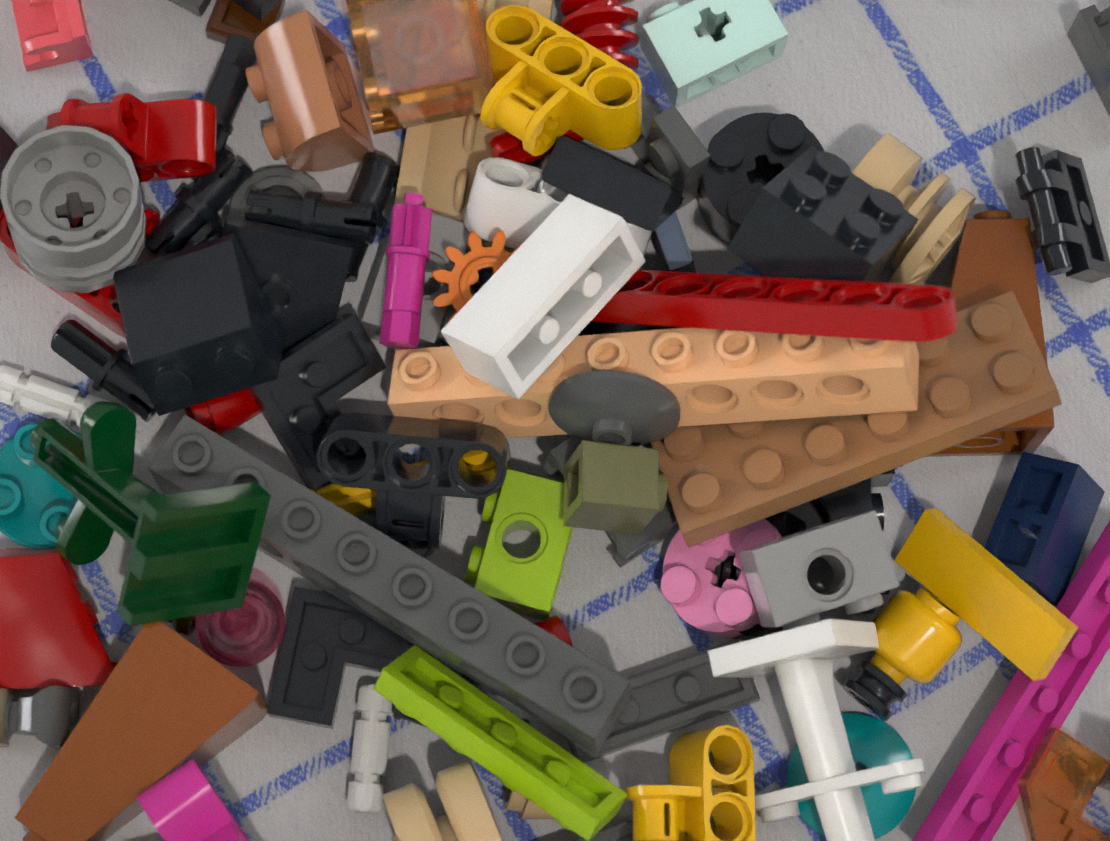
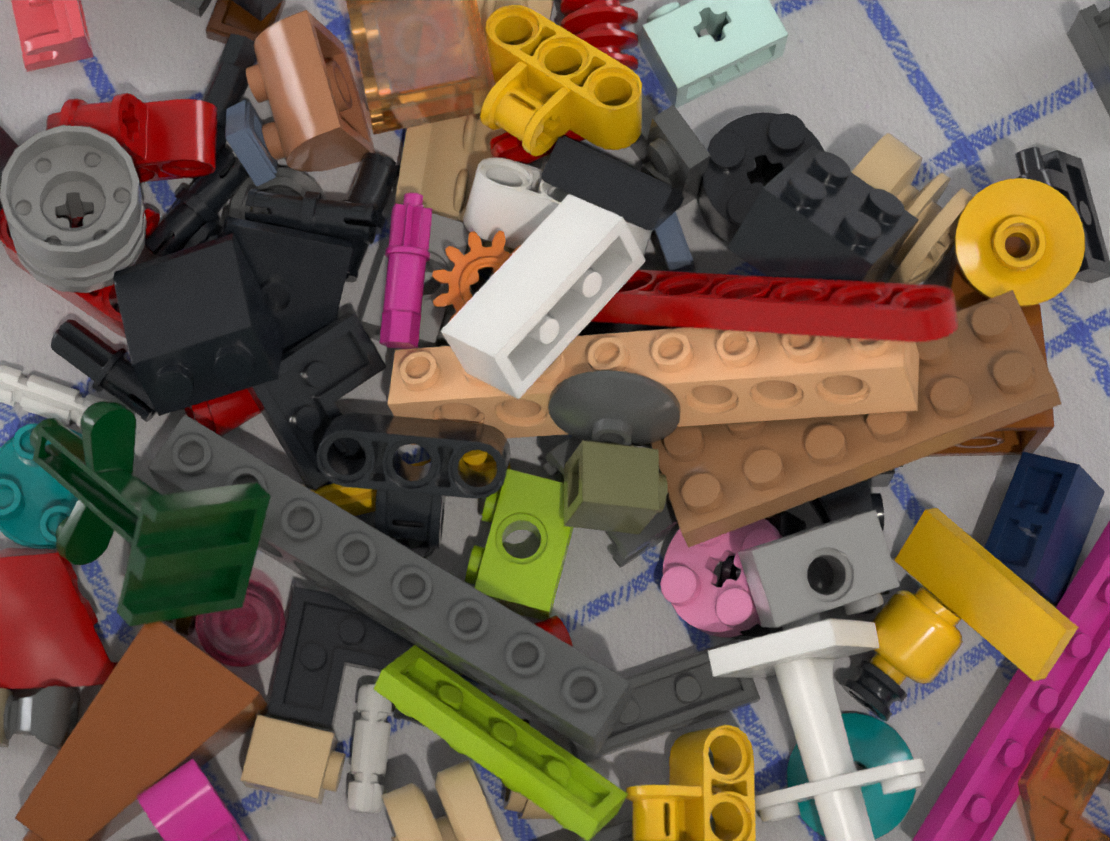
(246, 139): none -> sand blue tile
(292, 760): none -> tan brick
(1039, 218): none -> yellow dish

